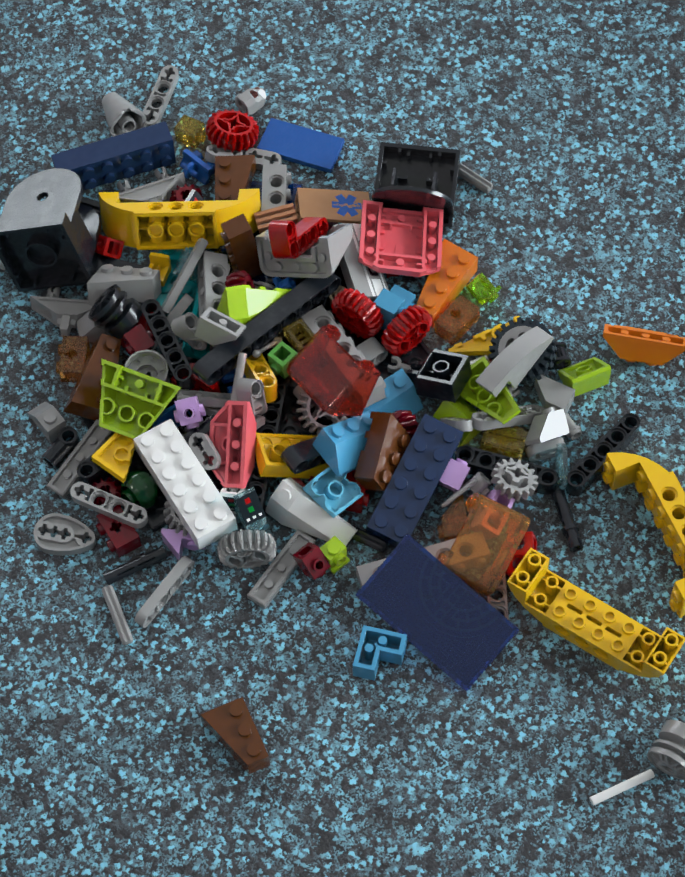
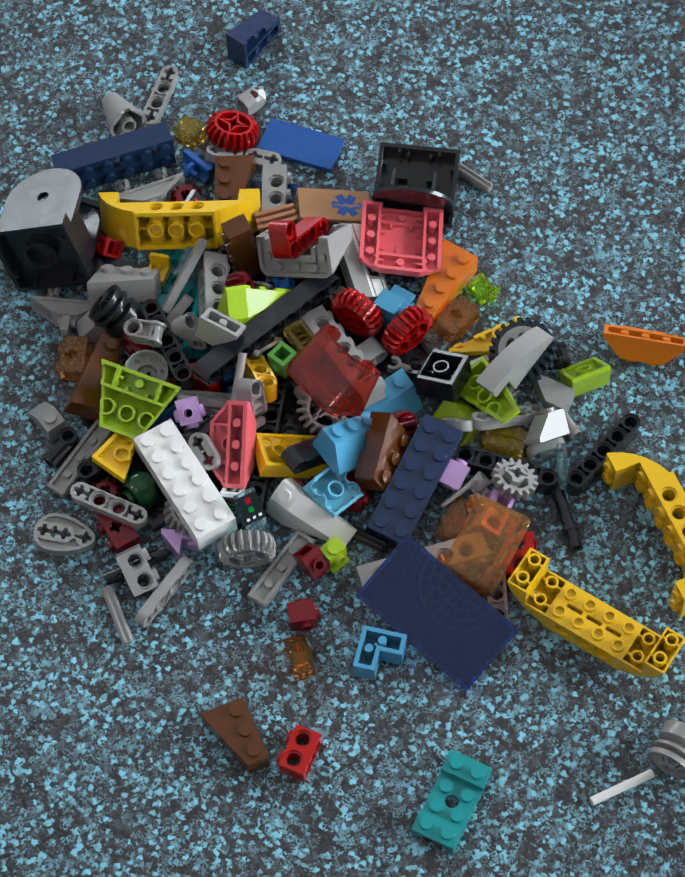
(132, 572): none -> light grey brick
(148, 333): none -> light grey piece
(252, 37): none -> dark blue wedge
(299, 657): none -> clear orange slope
(303, 614): none -> dark red brick
(305, 754): none -> red brick
(458, 779): none -> teal piece

